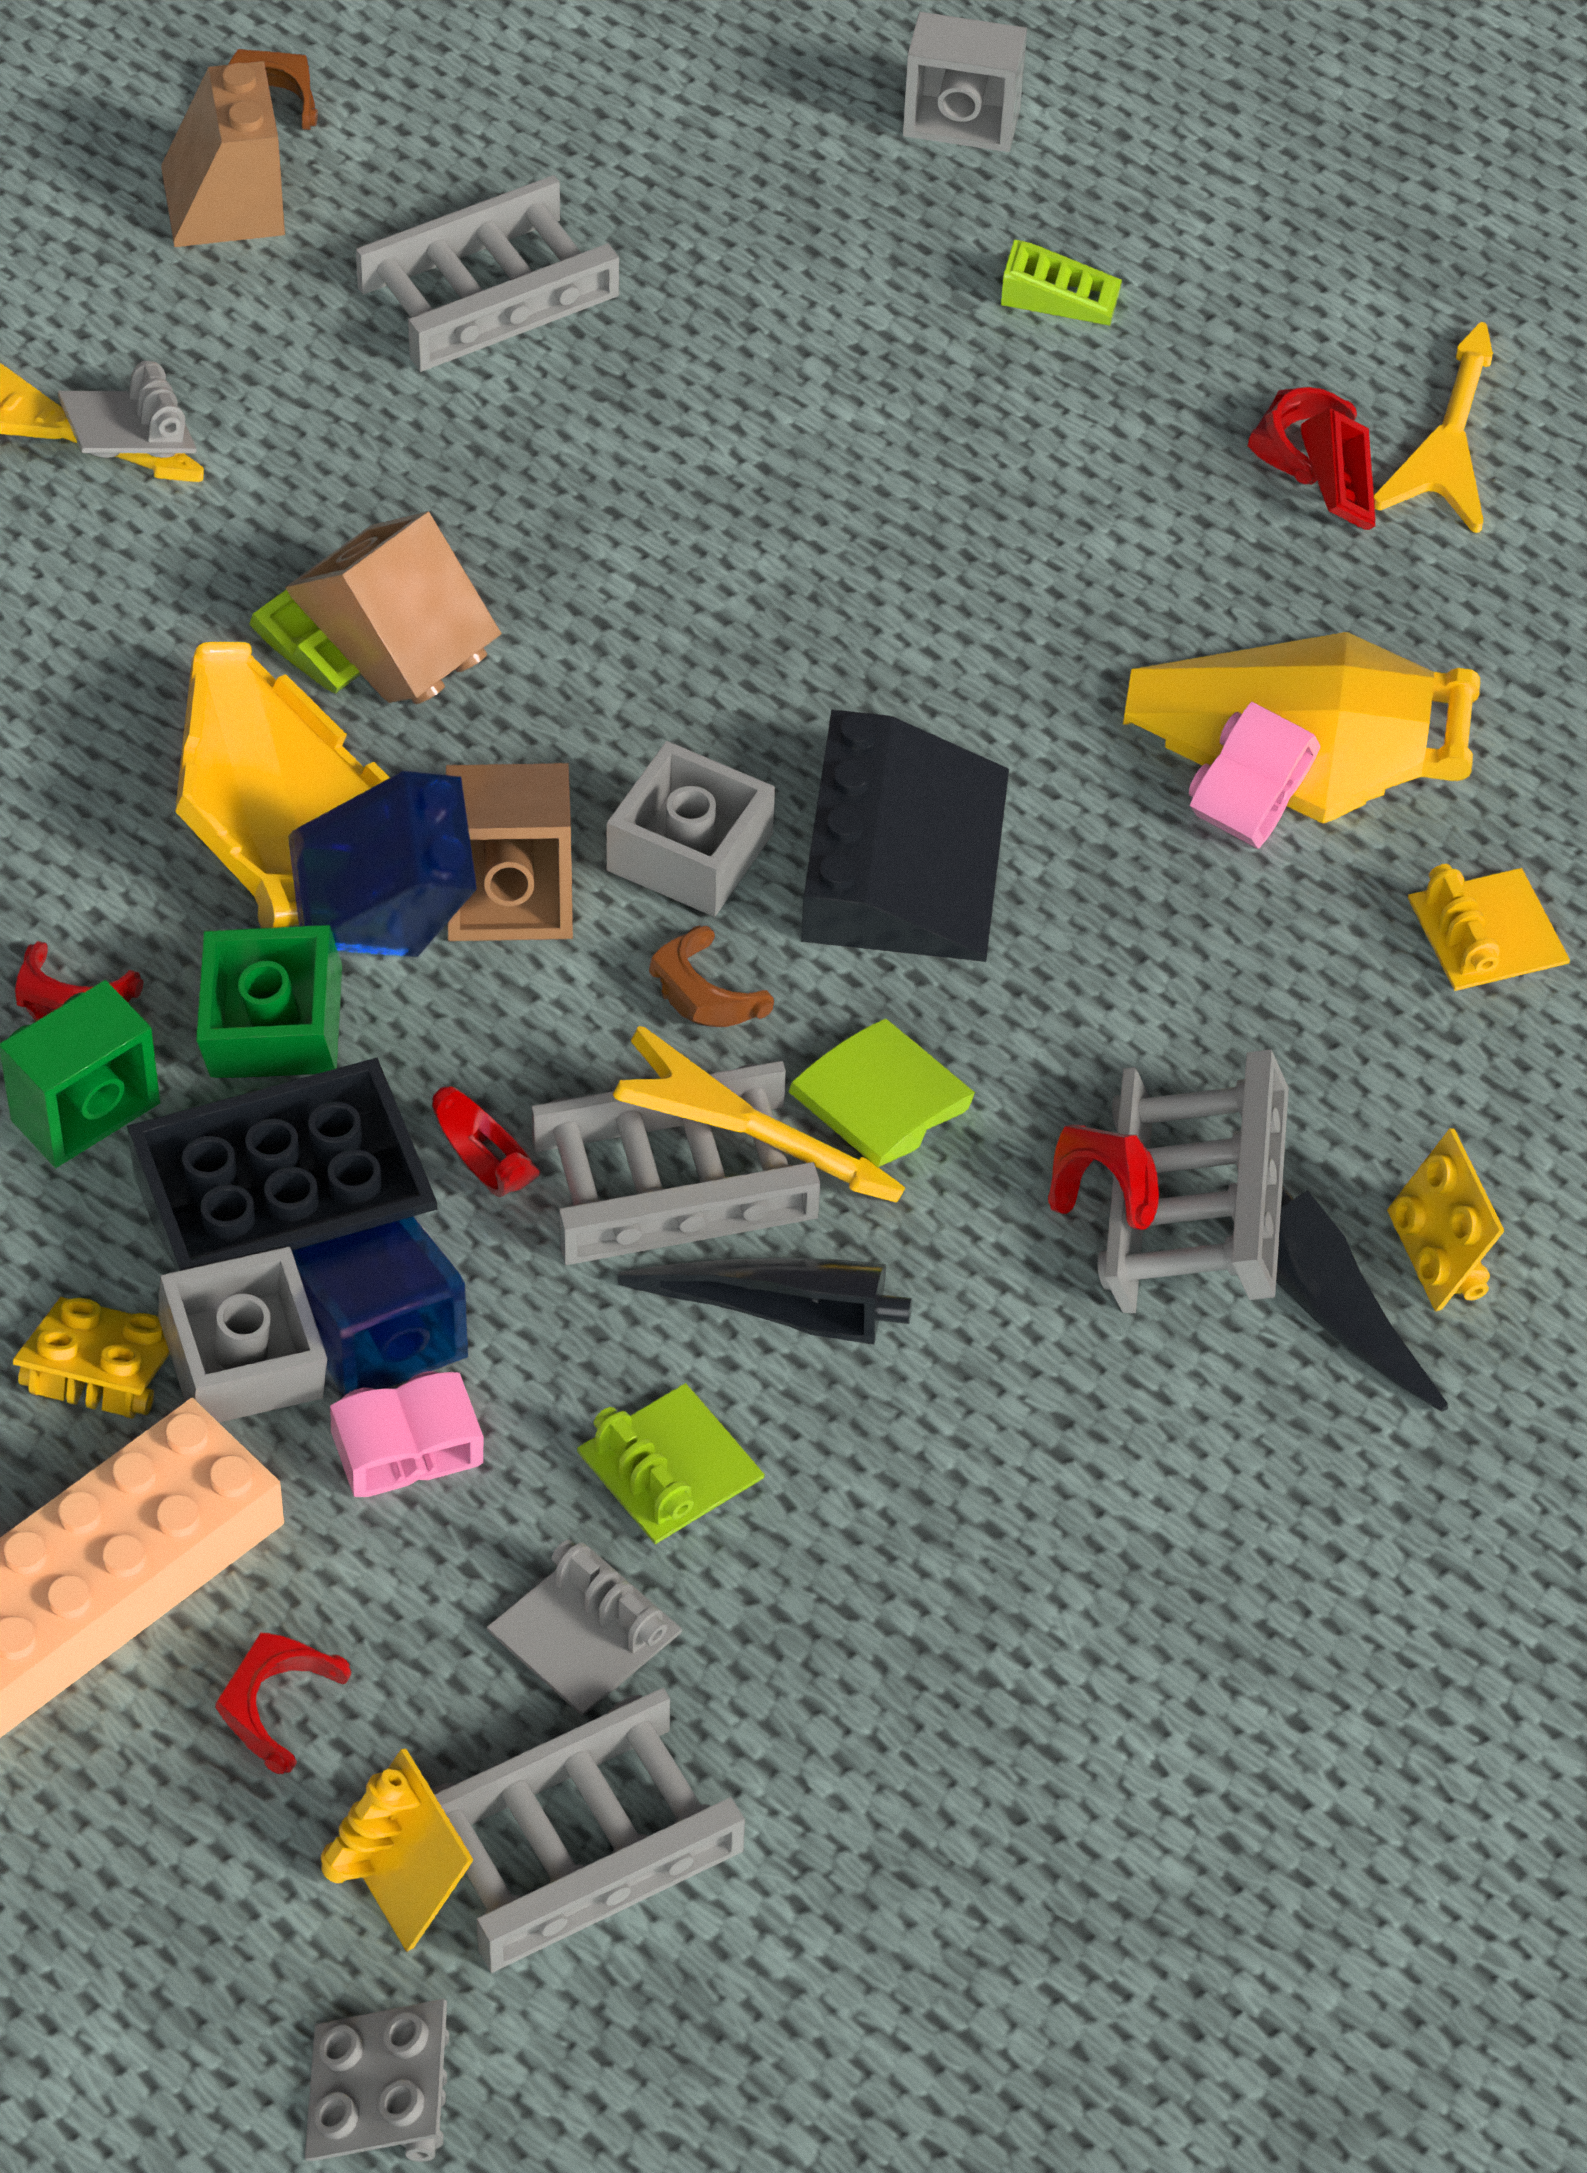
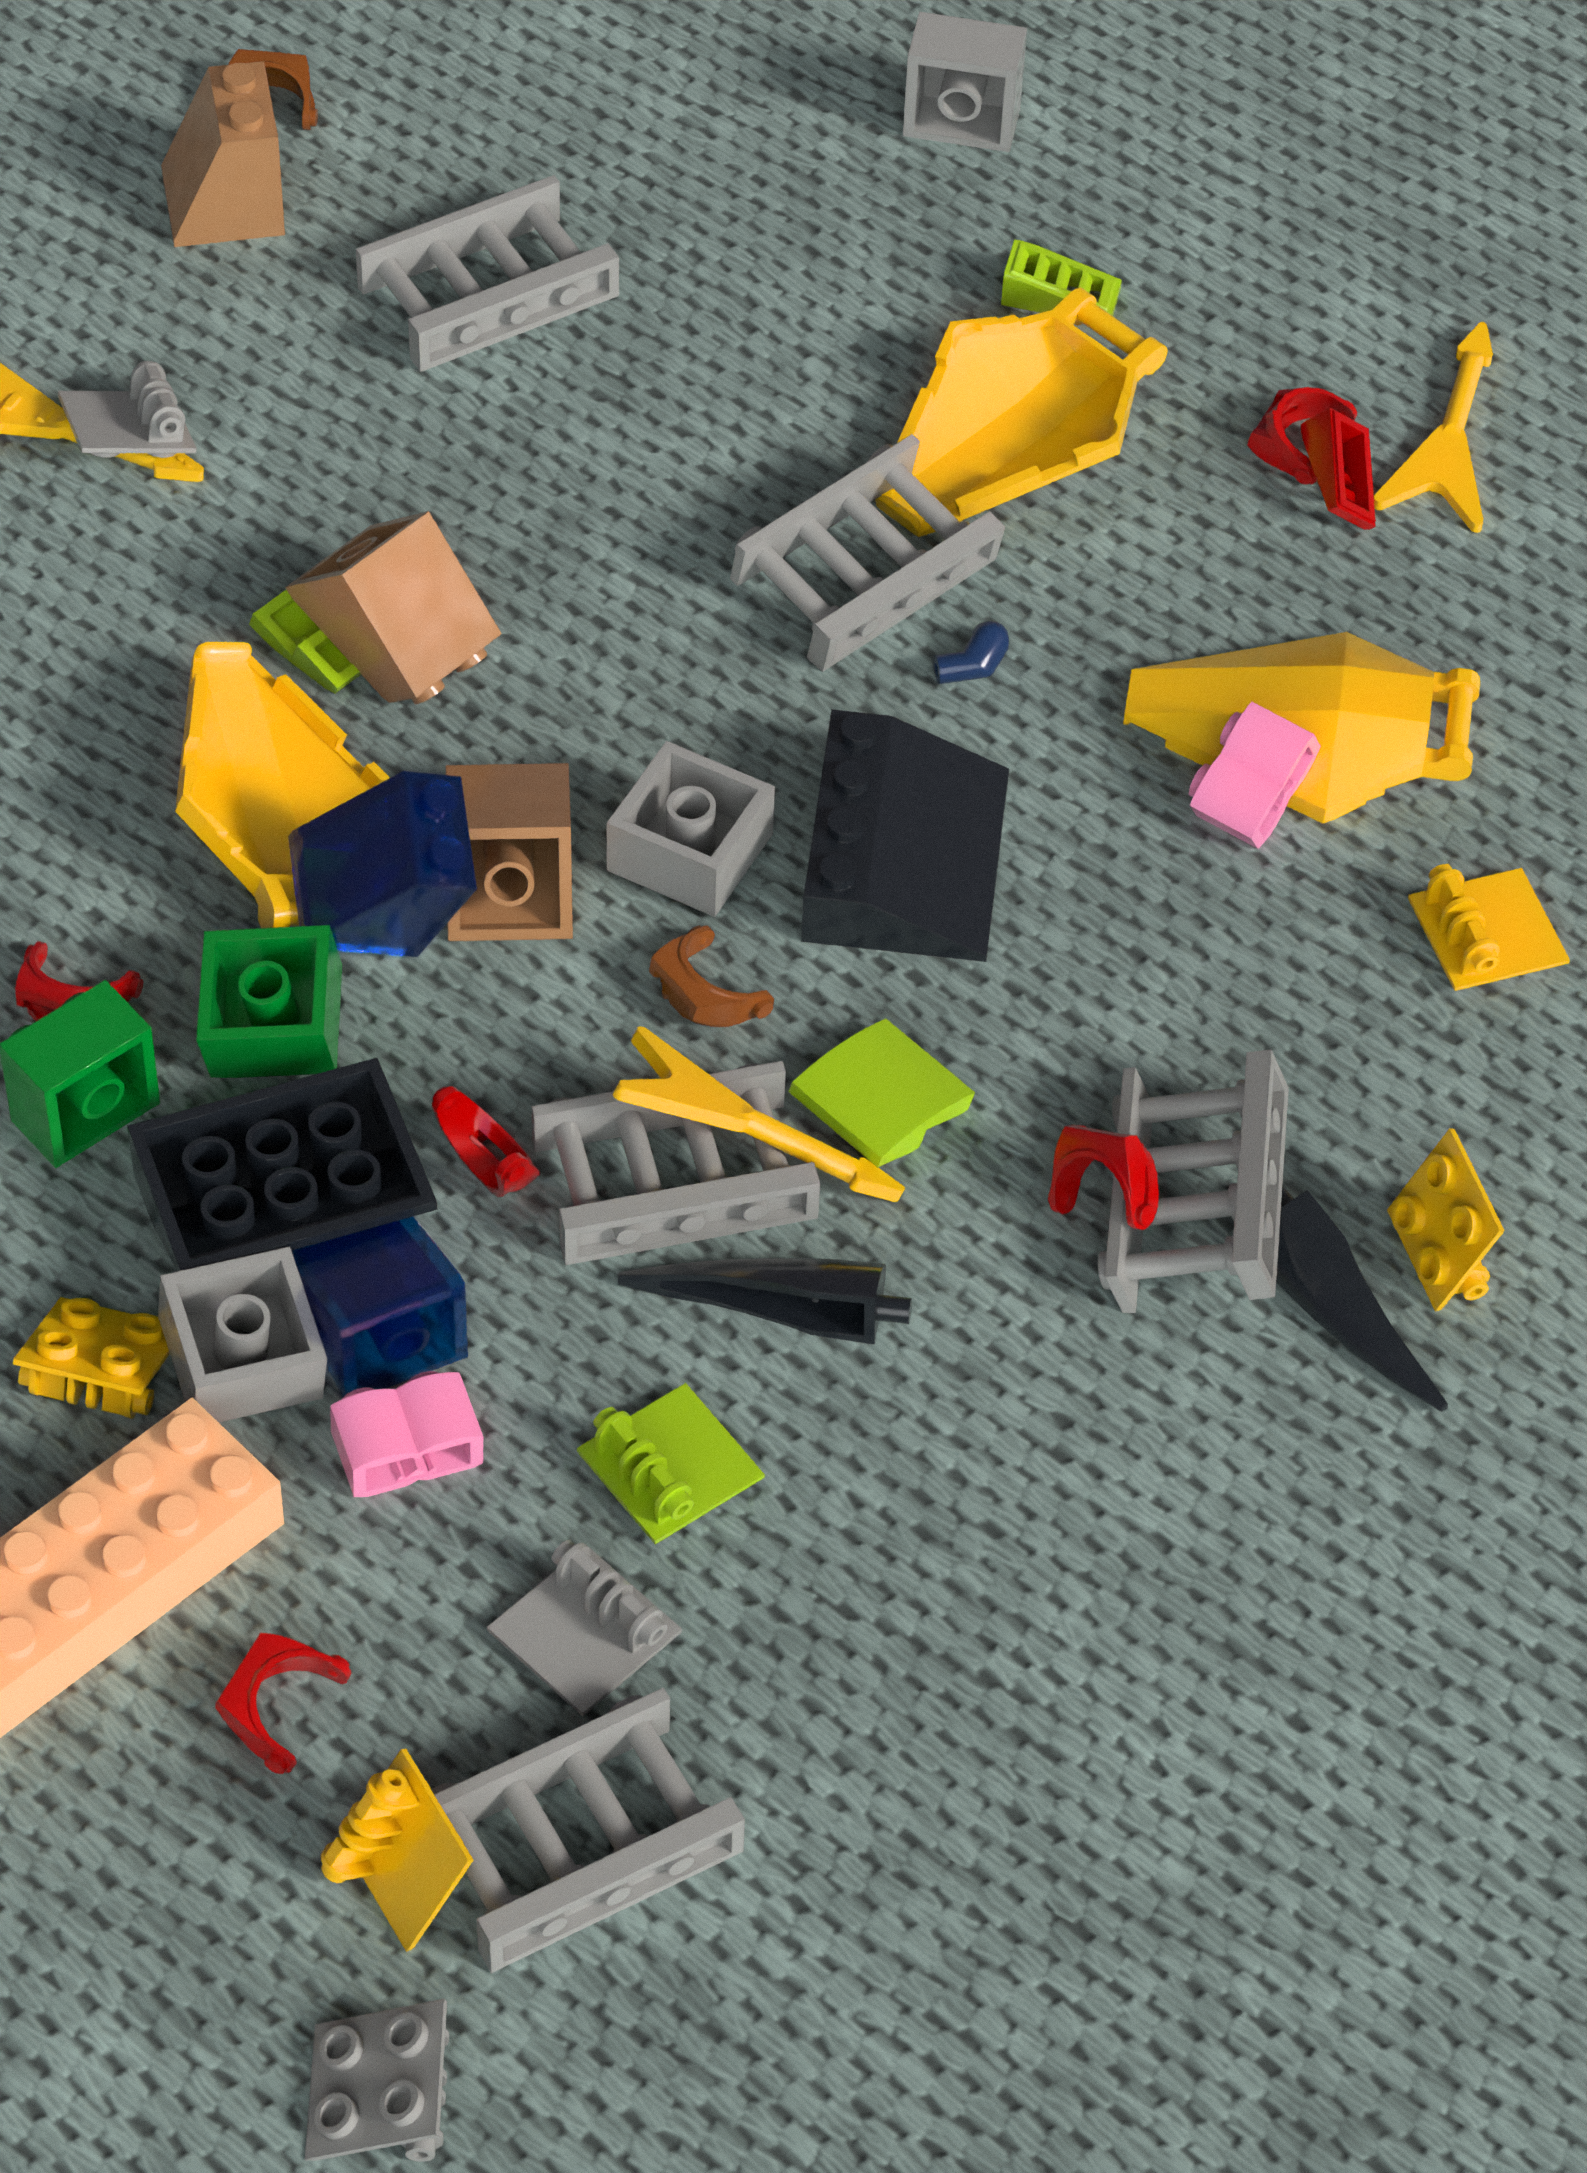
(878, 601): none -> light grey fence
(979, 657): none -> dark blue arm
(1021, 406): none -> yellow windscreen

